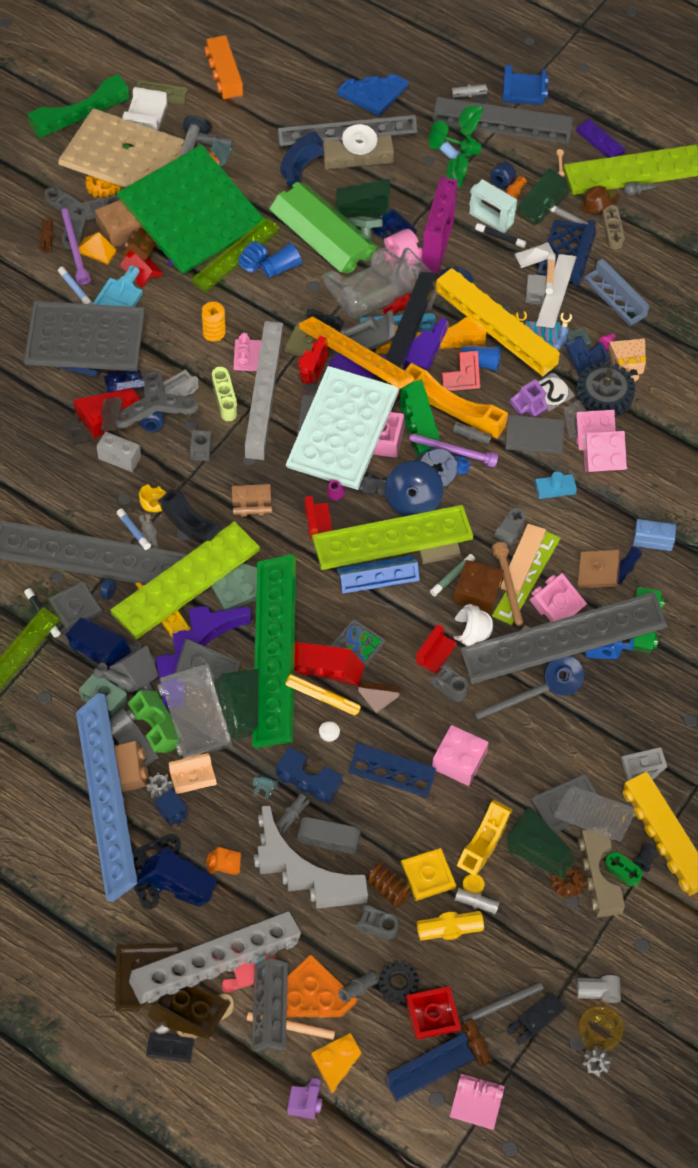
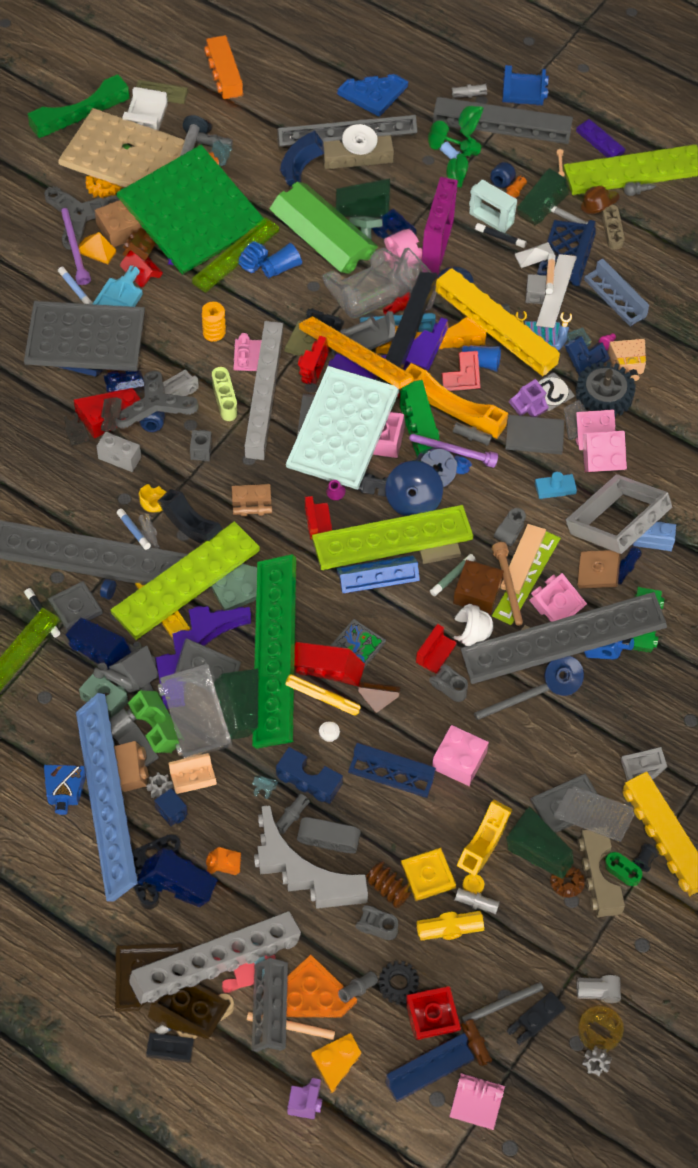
(46, 235): reddish brown pin -> none
(64, 786): none -> blue torso
(606, 497): none -> light grey window

